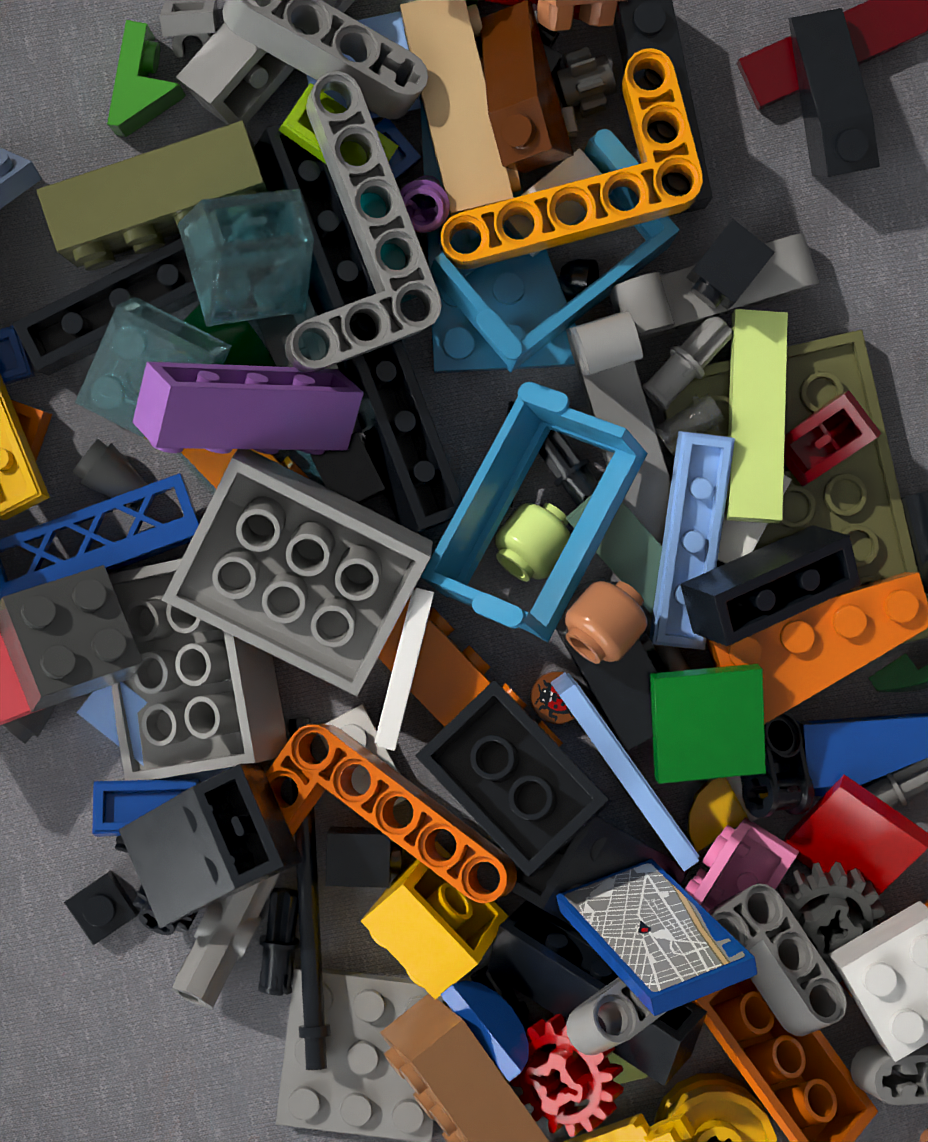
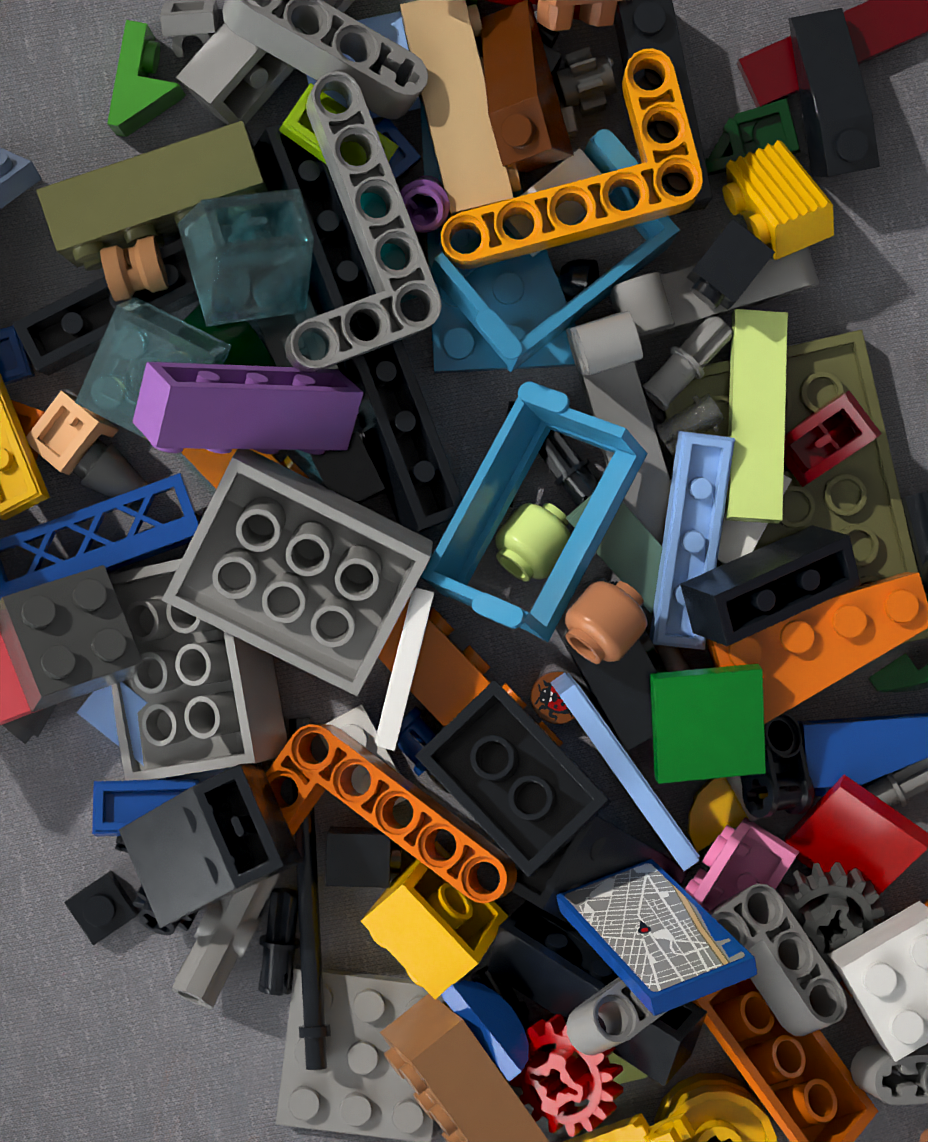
(67, 432): none -> light nougat bracket
(134, 268): none -> medium nougat wheel
(421, 731): none -> blue bush
(752, 131): none -> dark green slope
(778, 200): none -> yellow brick

